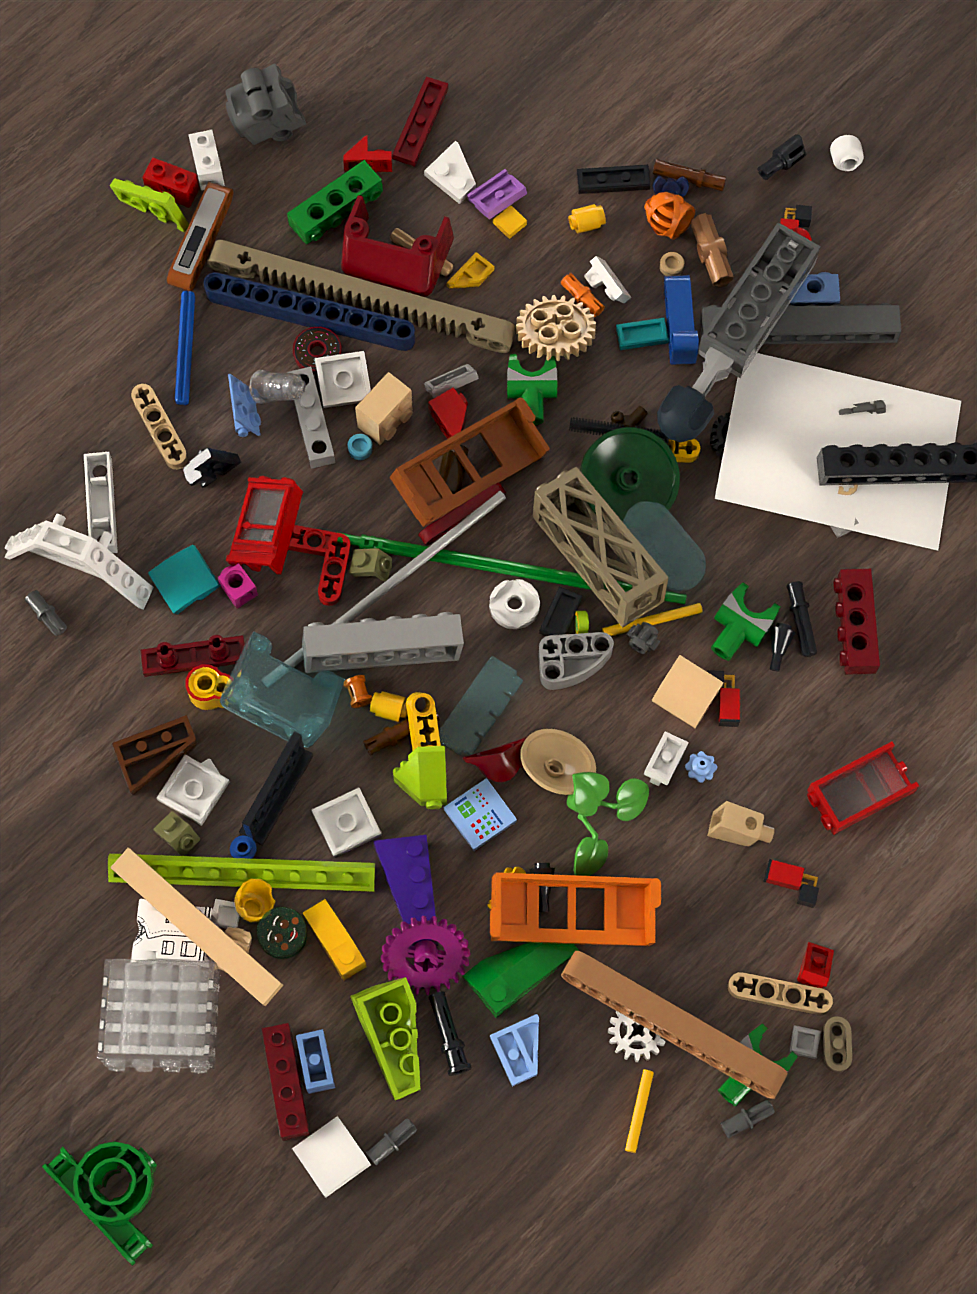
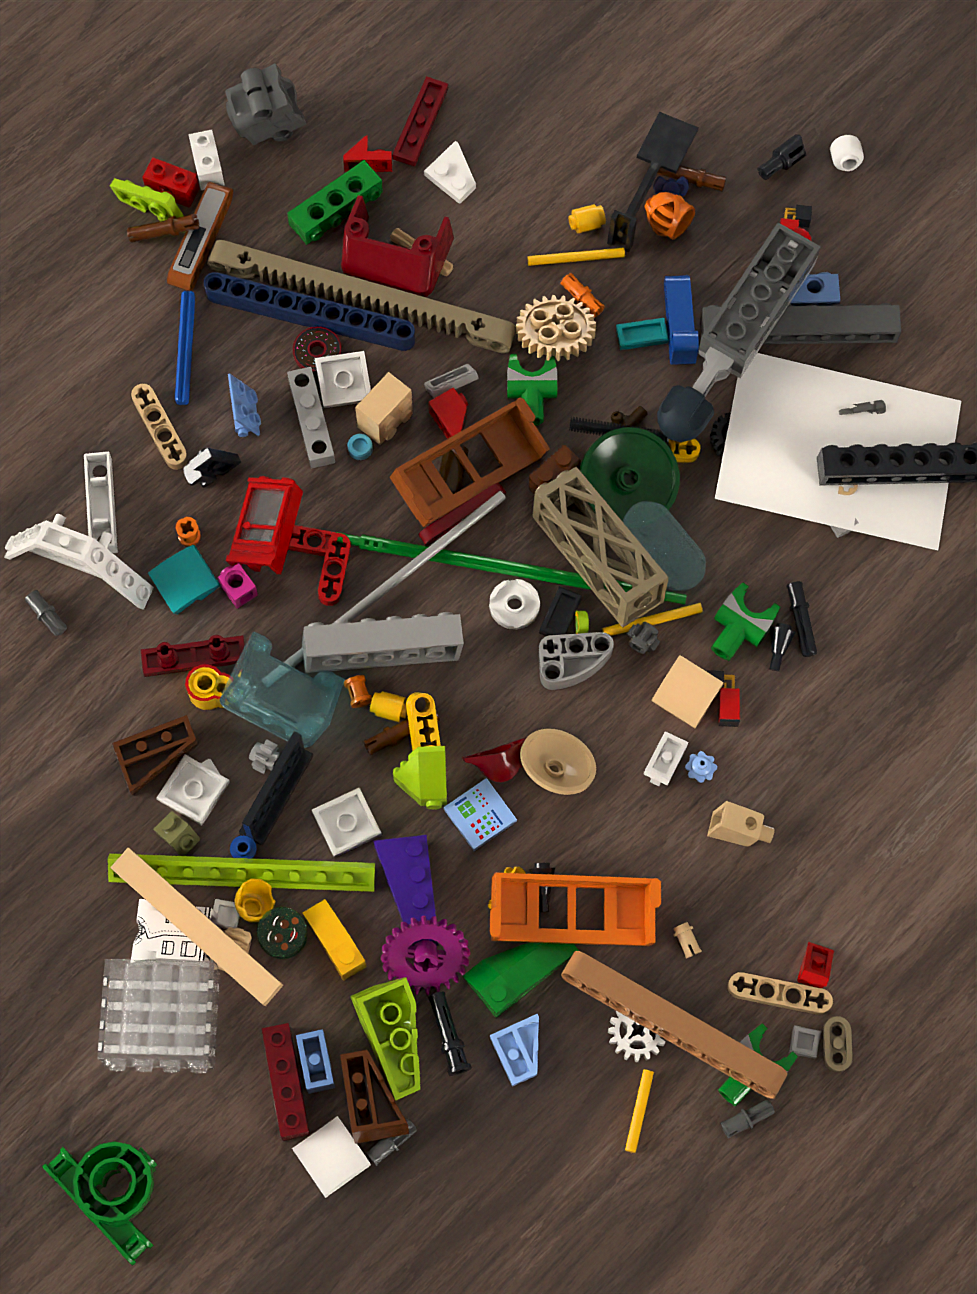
(171, 226): none -> reddish brown pin
(185, 525): none -> orange bush
(264, 756): none -> light grey gear
(275, 386): clear plant -> none
(369, 1101): none -> reddish brown wedge
(371, 563): olive bracket -> none
(471, 273): yellow tile -> none
(473, 709): clear light blue windscreen -> none
(497, 194): medium lavender plate -> none
(510, 221): yellow tile -> none
(559, 462): none -> reddish brown brick
(576, 256): none -> yellow bar
(588, 794): bright green plant -> none
(602, 273): white hinge -> none
(613, 179): black tile -> none
(662, 148): none -> black piece
(671, 264): tan tile -> none
(686, 938): none -> tan pin
(712, 250): medium nougat piece -> none
(791, 877): piece -> none
(858, 583): dark red brick -> none
(860, 789): door -> none

